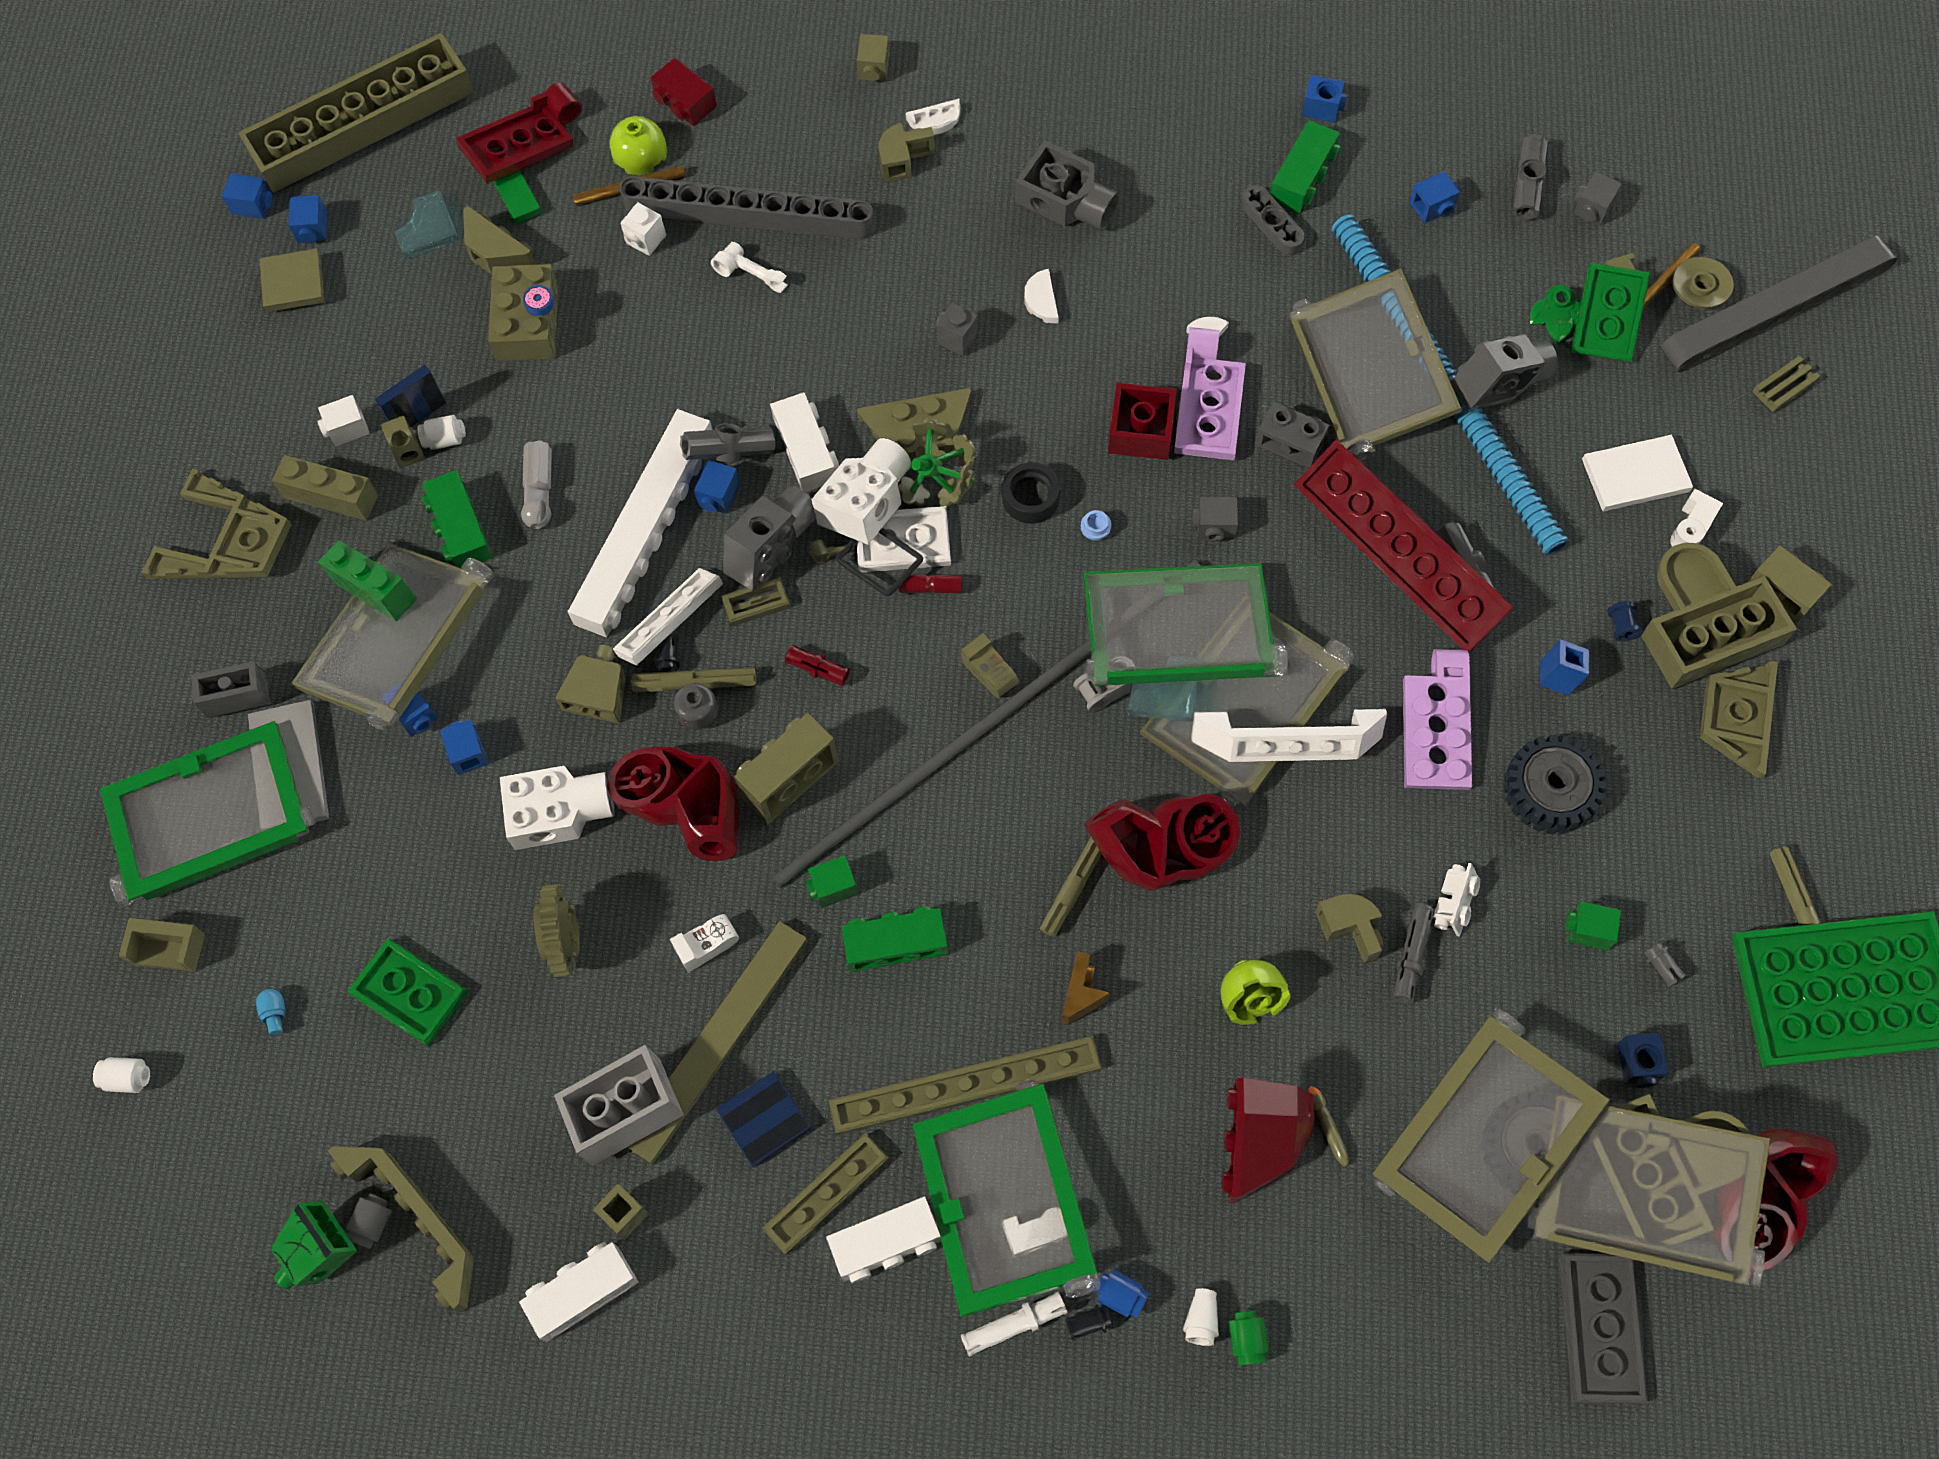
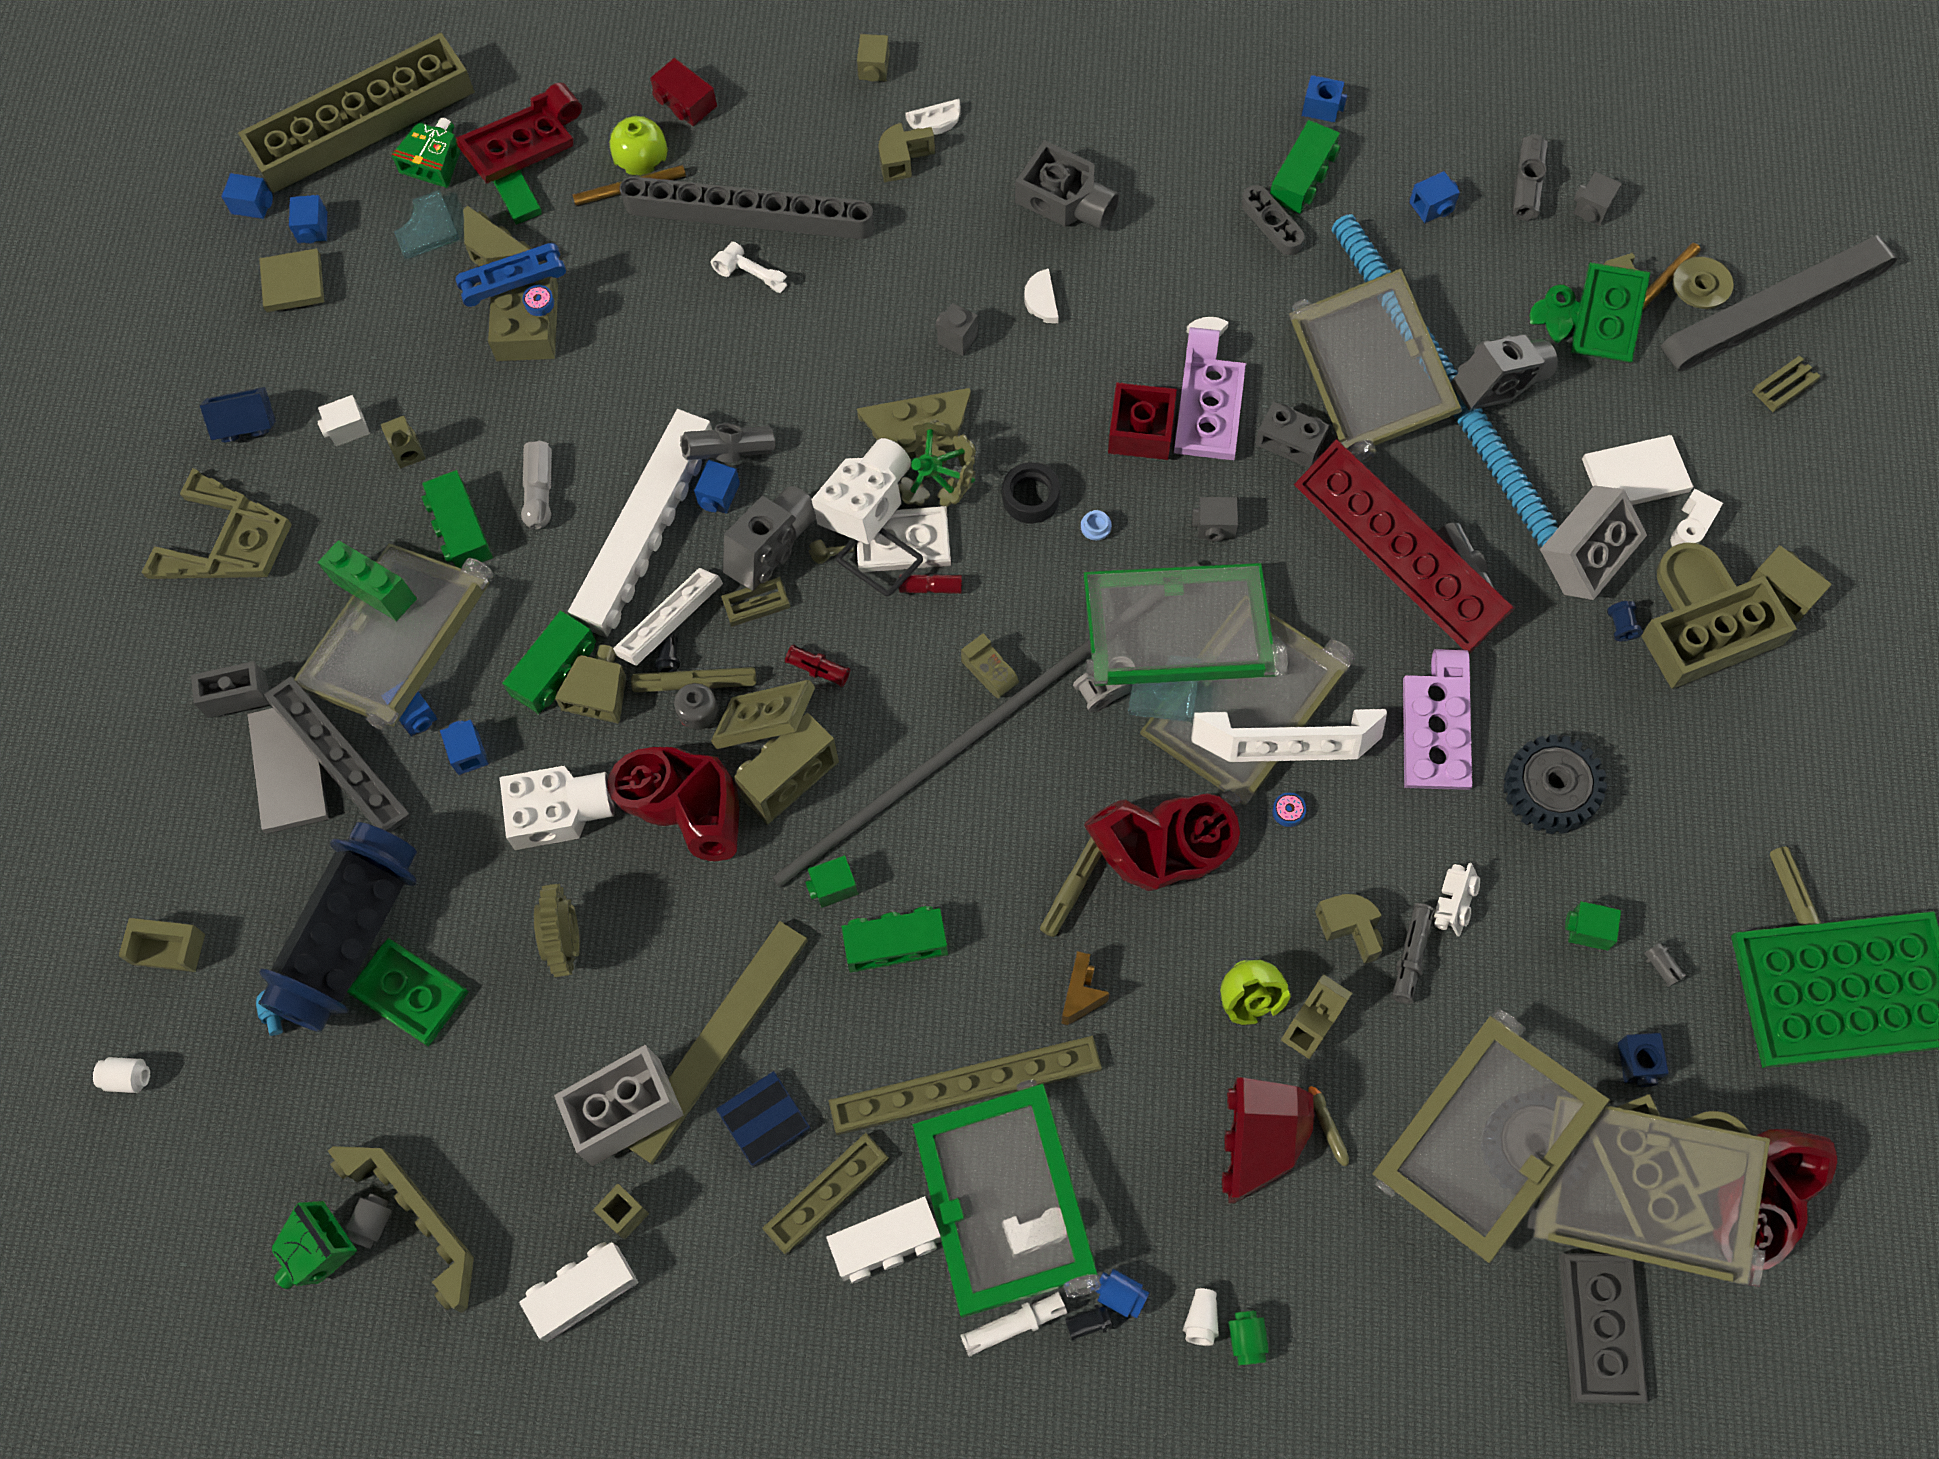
(203, 814): door -> none
(238, 414): none -> dark blue brick
(325, 487): olive brick -> none
(336, 755): none -> dark grey plate
(338, 926): none -> black brick
(412, 397): tile -> none
(429, 153): none -> green torso
(441, 432): white brick -> none
(510, 273): none -> blue plate
(549, 662): none -> green brick
(643, 229): white brick -> none
(704, 942): white leg -> none
(763, 714): none -> olive tile
(804, 441): white brick -> none
(1289, 809): none -> tile
(1316, 1016): none -> olive brick
(1564, 667): blue brick -> none
(1593, 542): none -> light grey brick
(1740, 715): olive wing -> none

